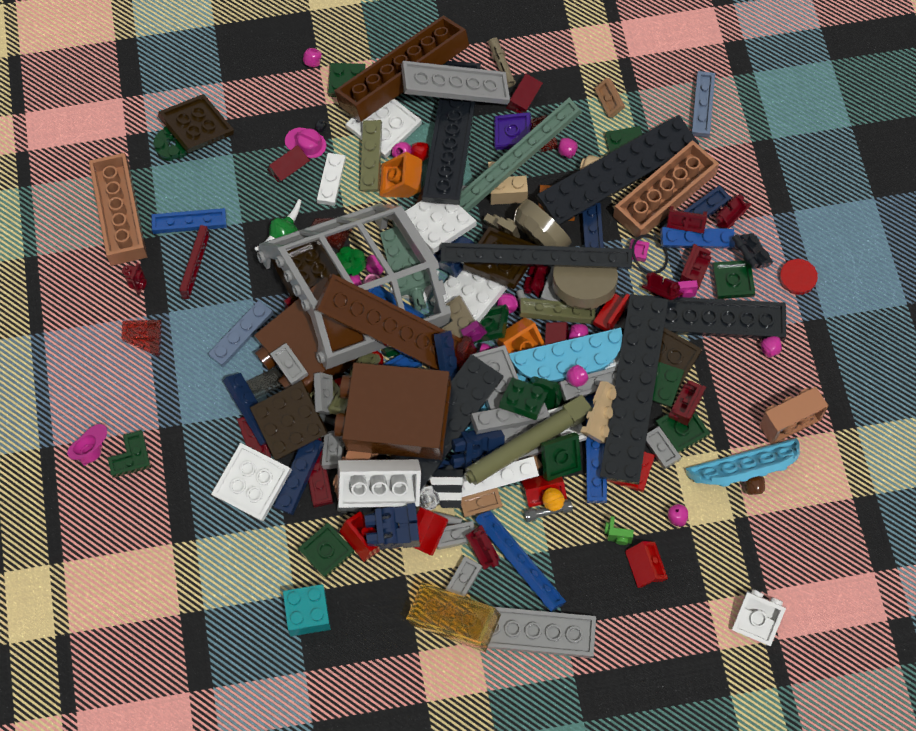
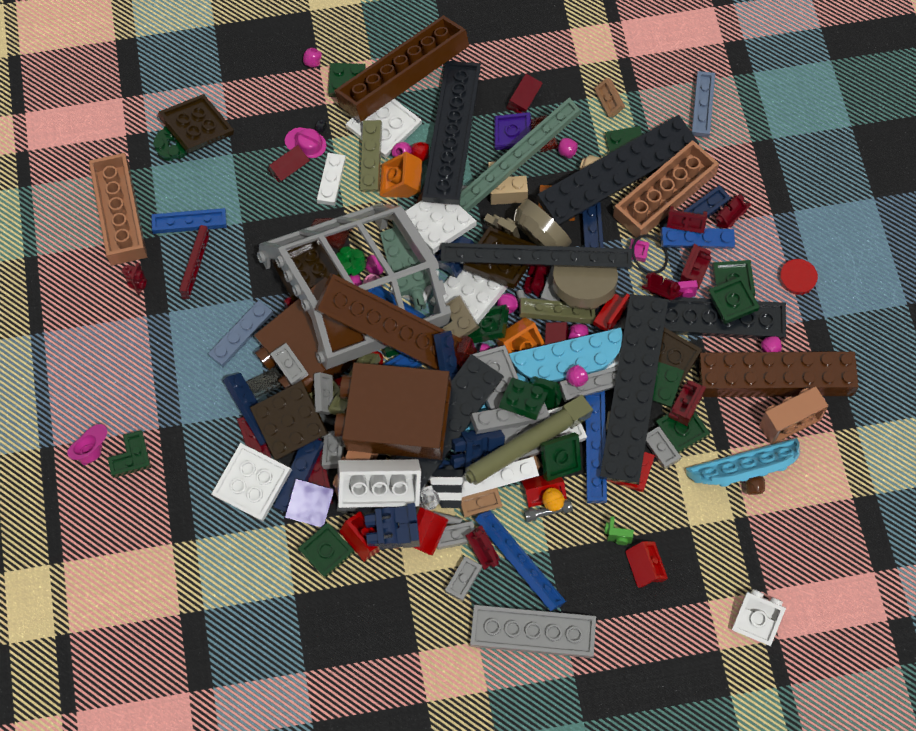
(143, 334): clear red wing -> none
(281, 227): green helmet -> none
(306, 610): teal brick -> none
(309, 503): none -> tile
(453, 616): clear yellow brick -> none
(455, 82): light grey plate -> none
(474, 330): magenta plate -> none
(499, 56): dark tan pin -> none
(599, 417): tan wing -> none
(678, 515): dark pink piece -> none
(733, 299): none -> dark green plate
(752, 250): black plate -> none
(777, 373): none -> reddish brown brick

